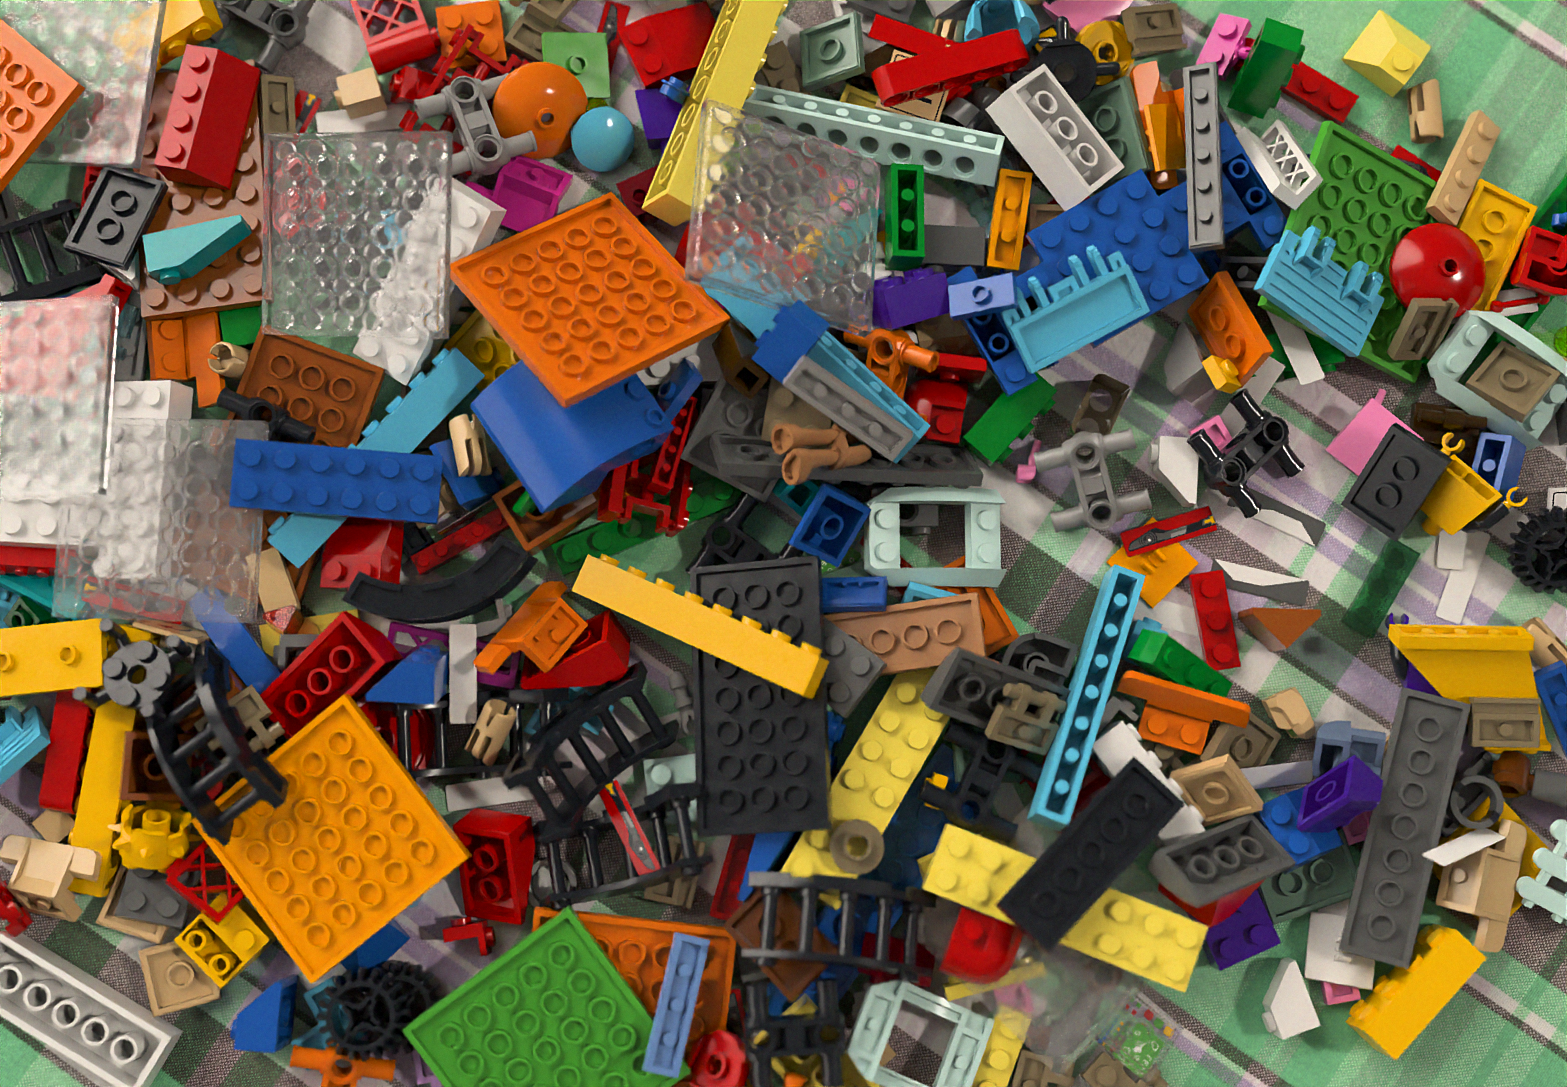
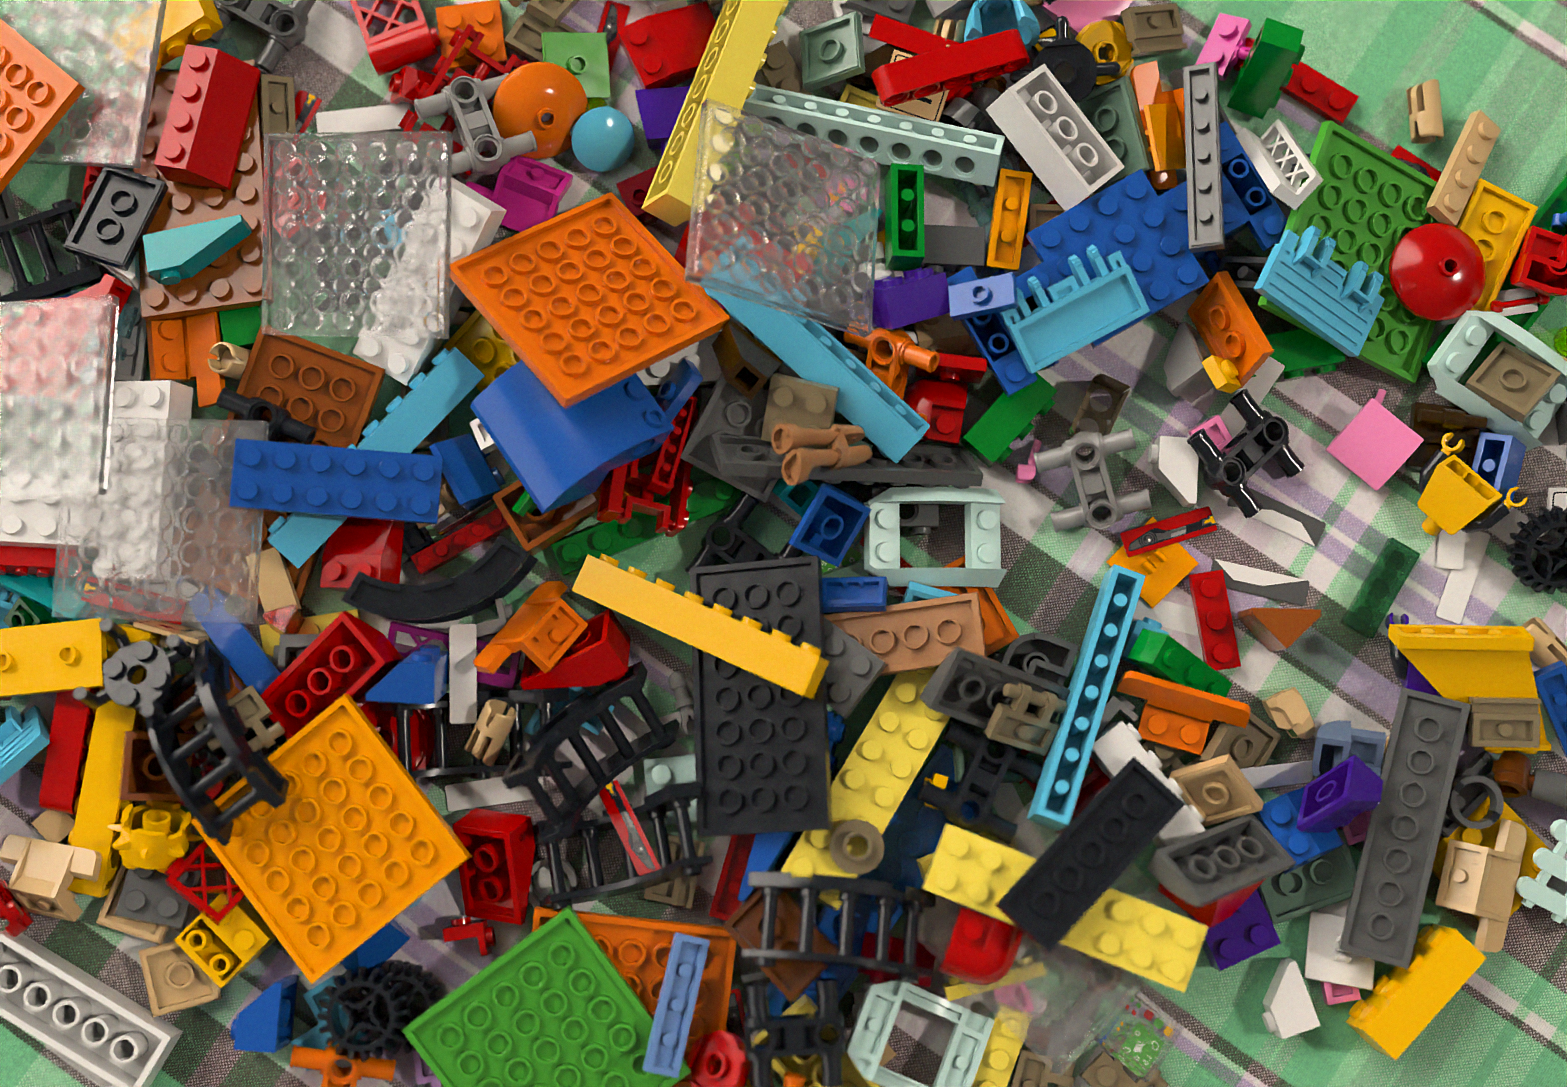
(360, 93): tan brick -> none
(469, 446): tan arm -> none
(674, 89): blue plate -> none
(793, 336): blue brick -> none
(847, 408): light grey plate -> none
(1297, 350): white sticker -> none
(1386, 53): light yellow slope -> none
(1396, 481): black plate -> none
(1422, 328): dark tan plate -> none
(1463, 846): white sticker -> none

